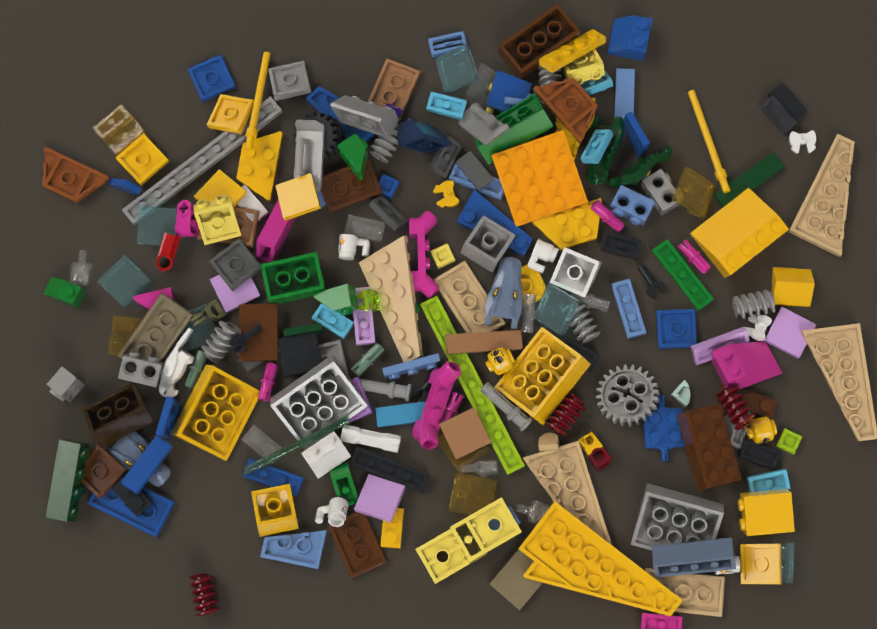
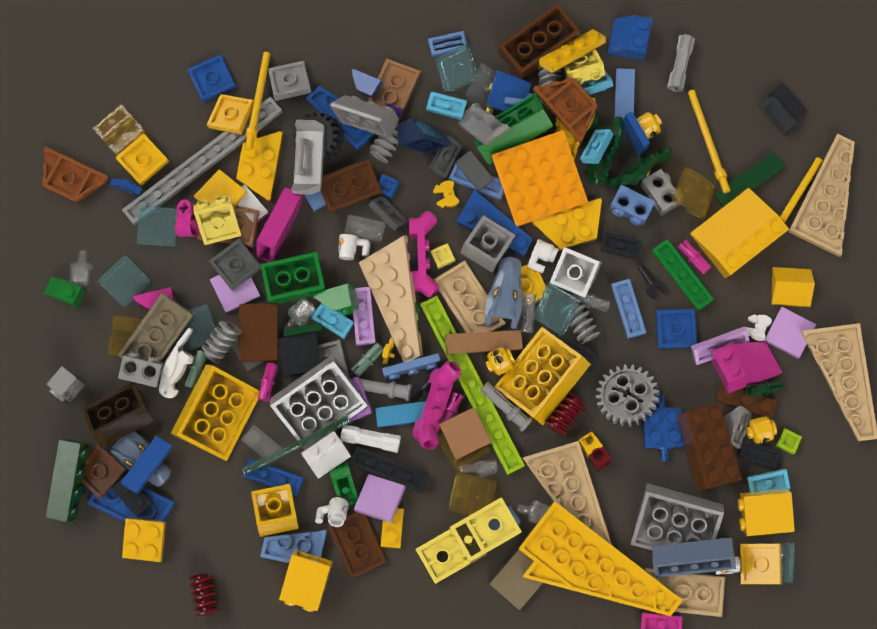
(144, 539): none -> yellow plate
(167, 418): blue tile -> none
(168, 249): red piece -> none
(197, 318): olive piece -> none
(239, 341): black bar -> none
(298, 196): yellow tile -> none
(300, 313): none -> clear piece
(305, 581): none -> yellow brick
(355, 154): green slope -> none
(366, 84): none -> tile
(370, 300): clear neon green tile -> none
(387, 351): none -> yellow piece
(548, 442): tan tile -> none
(607, 216): dark pink axle -> none
(650, 124): none -> yellow head
(678, 75): none -> light grey axle
(682, 393): light aqua tile -> none
(735, 407): dark red piece -> none
(752, 303): light grey piece -> none
(764, 388): none -> dark green axle
(796, 139): white piece -> none
(801, 188): none -> yellow bar

